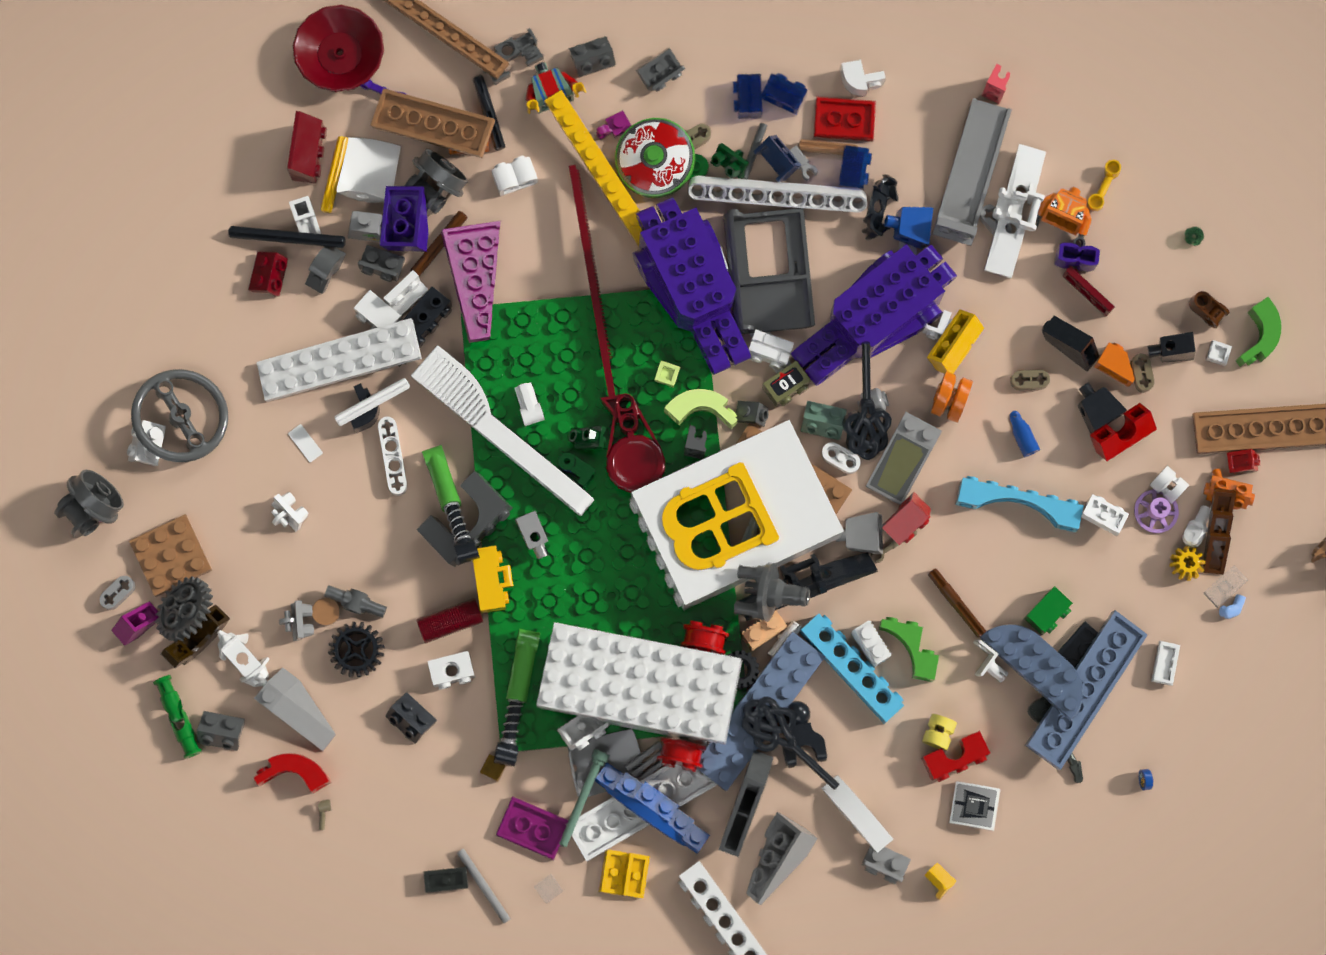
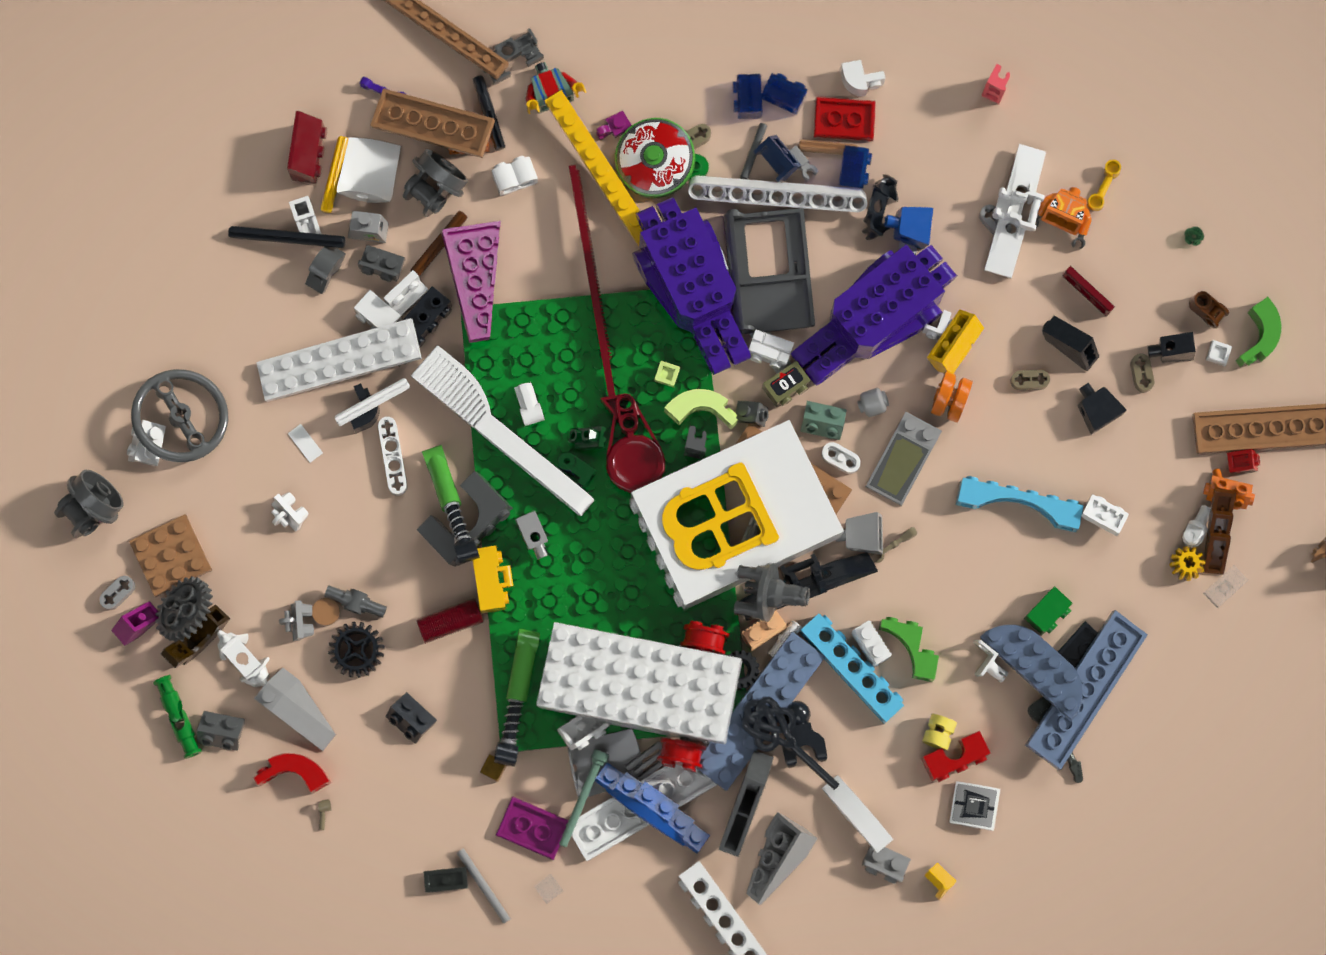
(268, 273): dark red bracket -> none
(332, 31): dark red dish -> none
(404, 219): dark purple slope -> none
(439, 666): white brick -> none
(592, 56): dark grey bracket -> none
(624, 873): yellow slope -> none
(660, 70): dark grey bracket -> none
(730, 160): dark green hips -> none
(857, 431): black piece -> none
(910, 515): red brick -> none
(956, 602): reddish brown axle -> none
(971, 172): light grey panel -> none
(1023, 435): blue piece -> none
(1082, 258): dark purple brick -> none
(1116, 364): orange slope -> none
(1137, 425): red arch -> none
(1145, 779): blue tile -> none
(1157, 510): lavender wheel -> none
(1164, 479): white wheel -> none
(1165, 663): white plate -> none
(1234, 609): light blue arm -> none

